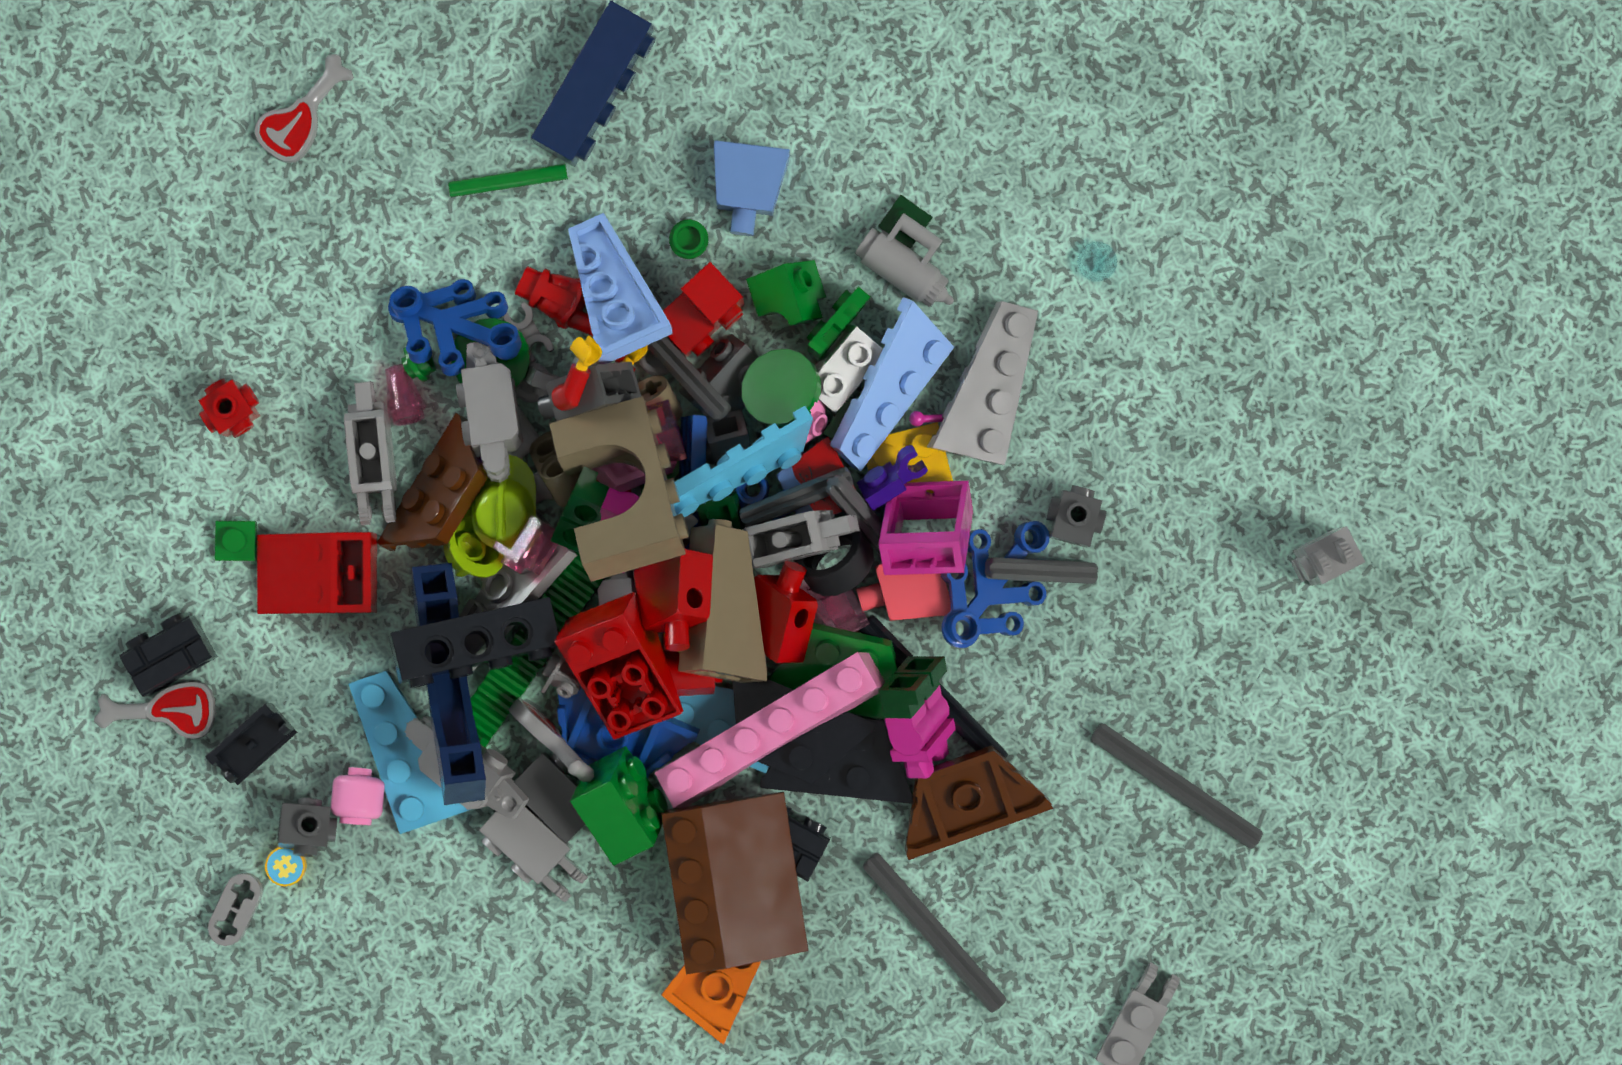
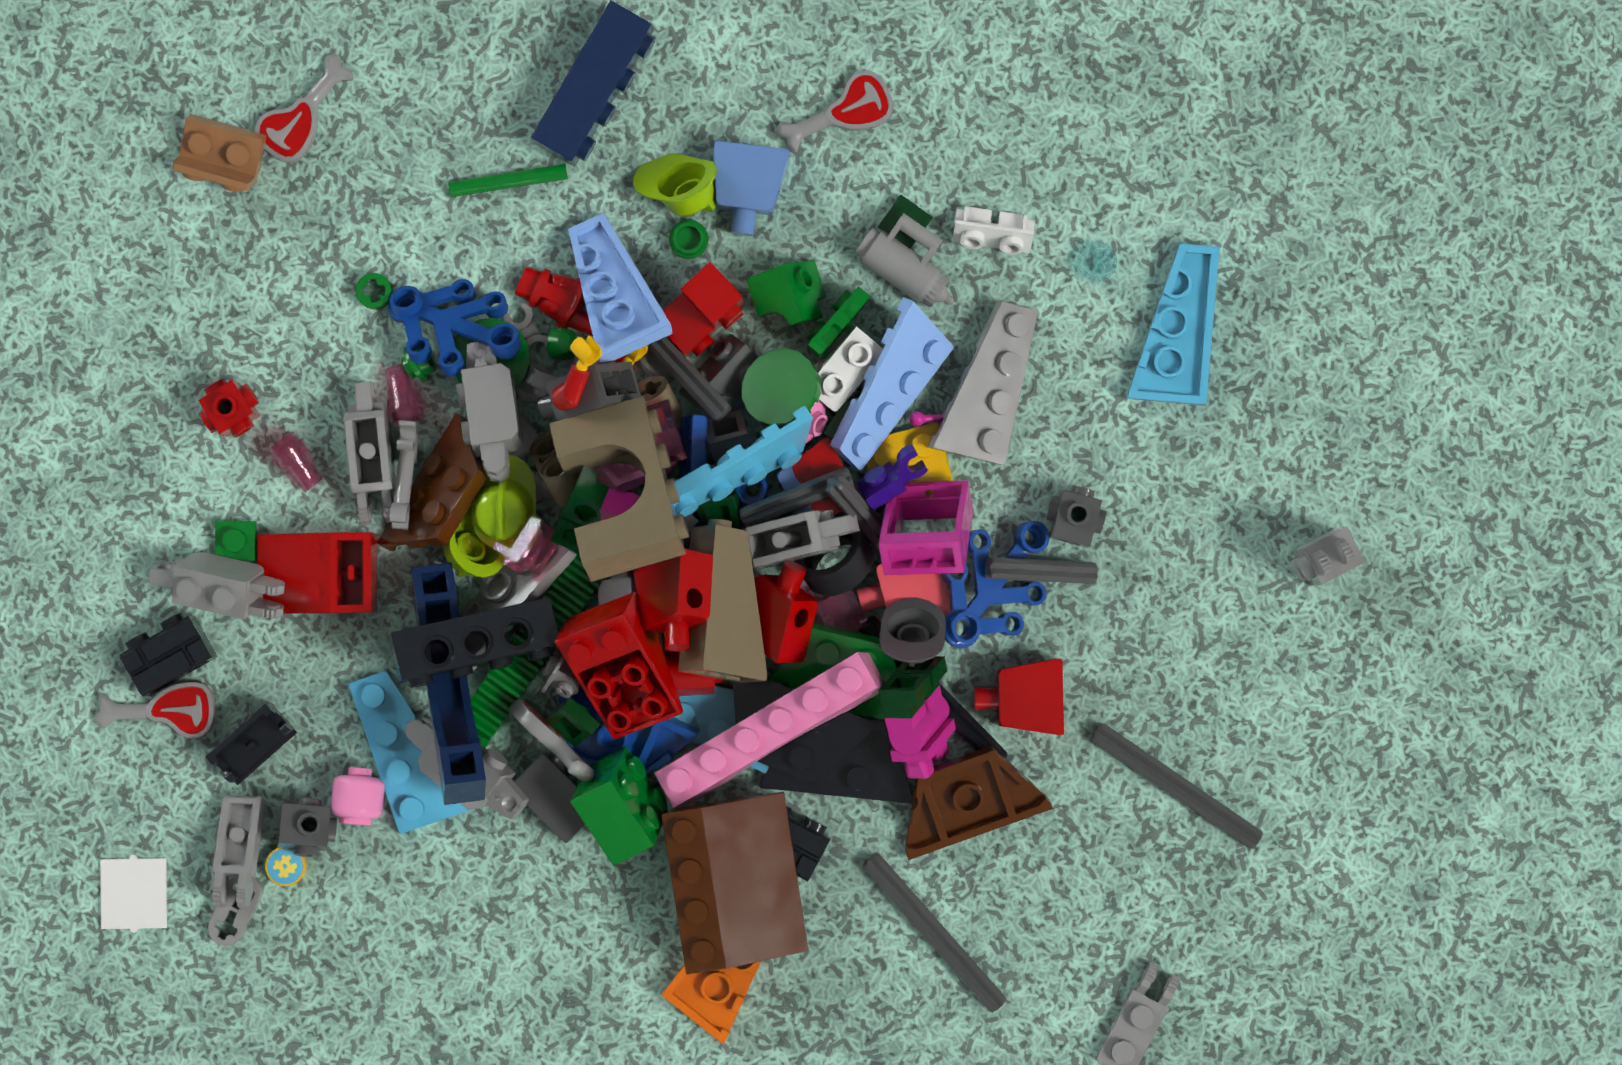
(133, 893): none -> white piece
(219, 585): none -> light grey hinge
(220, 153): none -> medium nougat bracket
(237, 848): none -> light grey hinge
(295, 461): none -> clear pink cone
(366, 300): none -> green bush
(408, 457): none -> light grey bar
(531, 848): light grey hinge -> none
(559, 343): none -> green hinge
(572, 722): none -> dark green plate
(679, 182): none -> lime piece
(861, 107): none -> light grey piece
(912, 631): none -> dark grey piece
(1011, 234): none -> white hinge
(1026, 697): none -> red torso
(1180, 337): none -> medium azure wing

